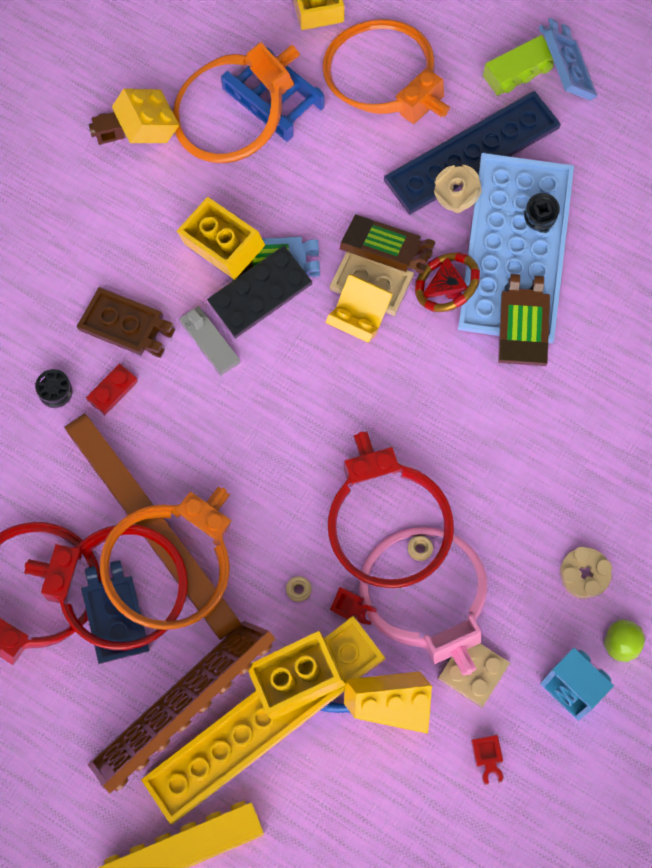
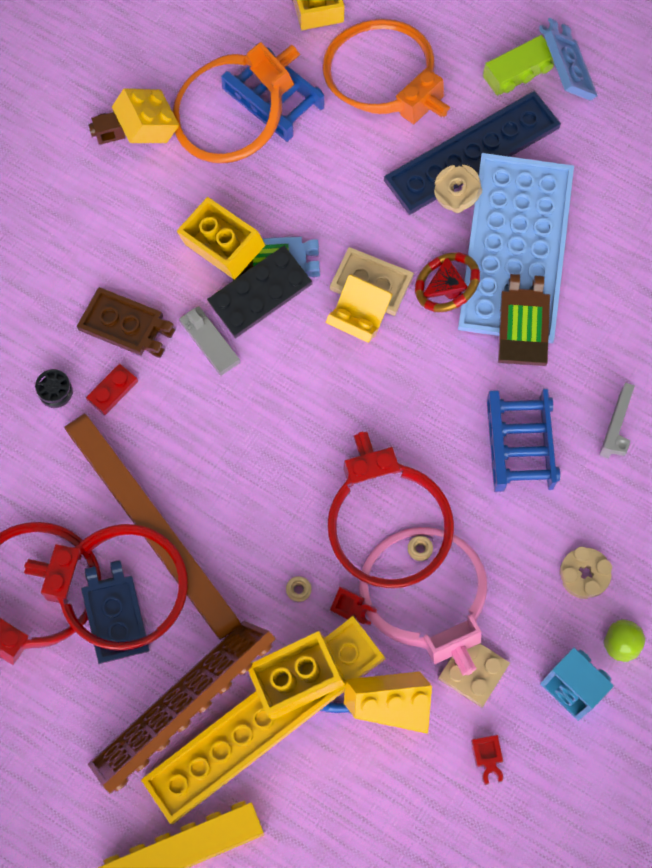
(202, 515): orange brick -> none
(386, 244): tile -> none
(501, 452): none -> blue fence
(541, 211): black wheel -> none
(613, 441): none -> light grey hinge

